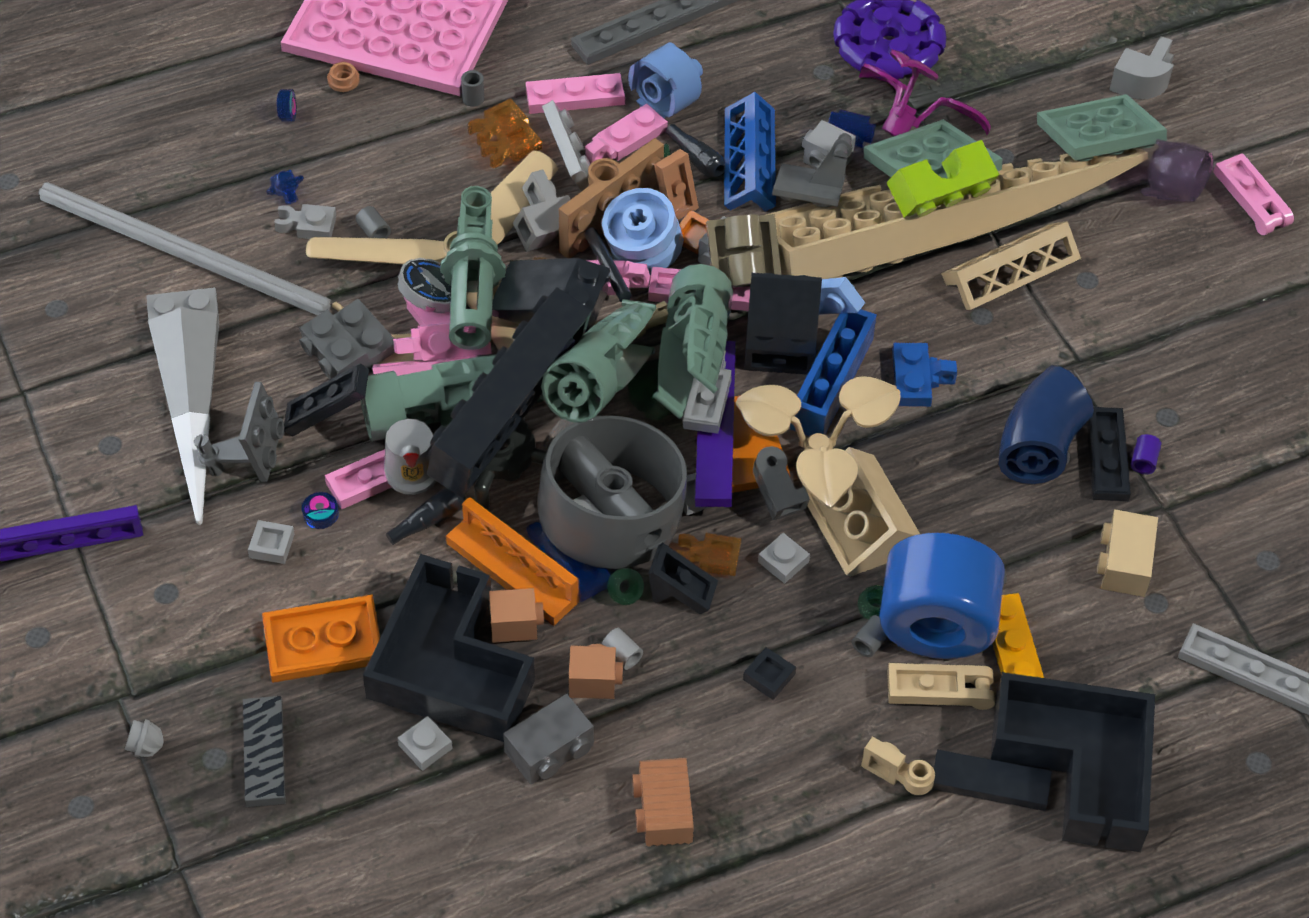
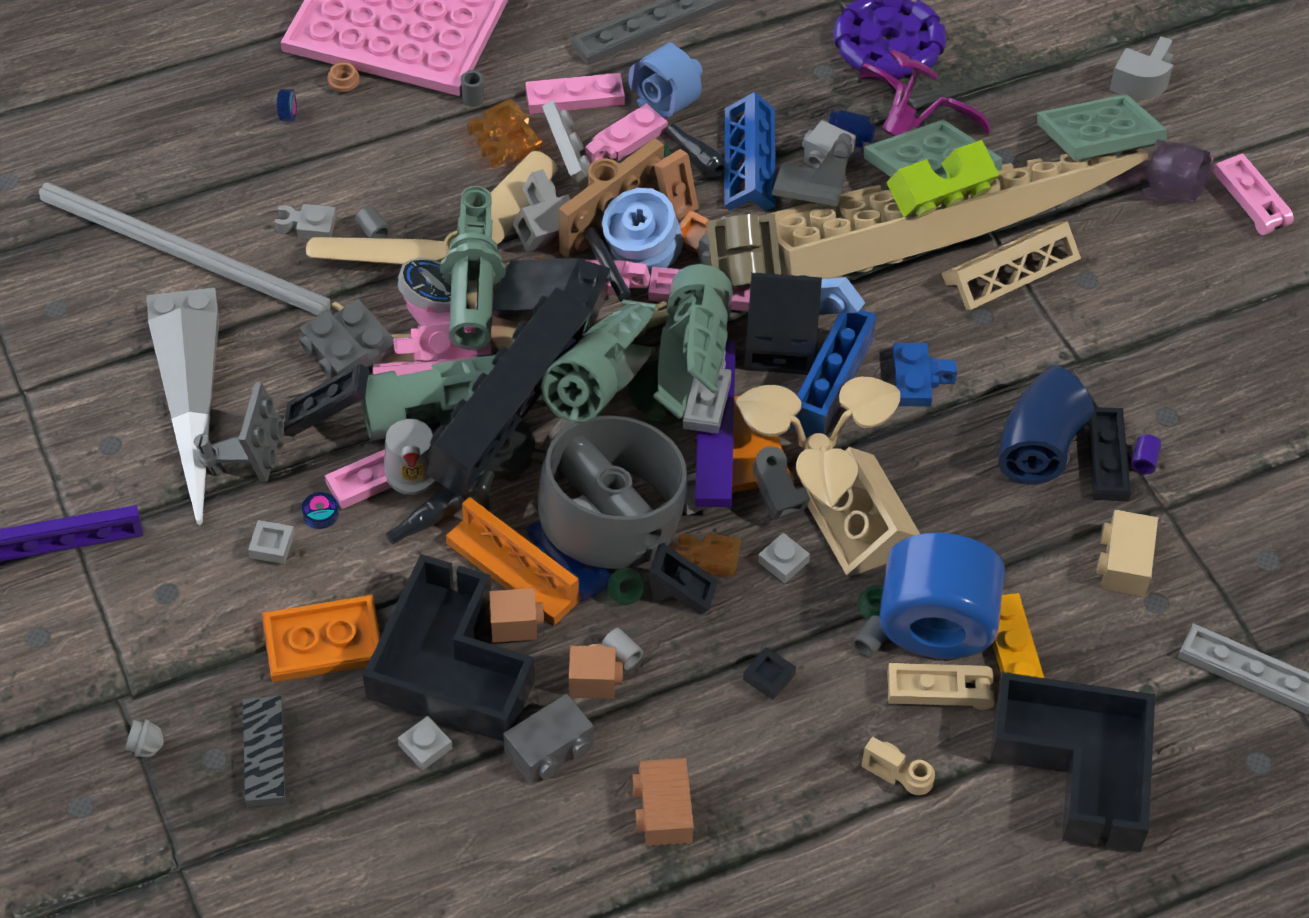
(284, 185): clear blue plant -> none
(991, 780): black tile -> none

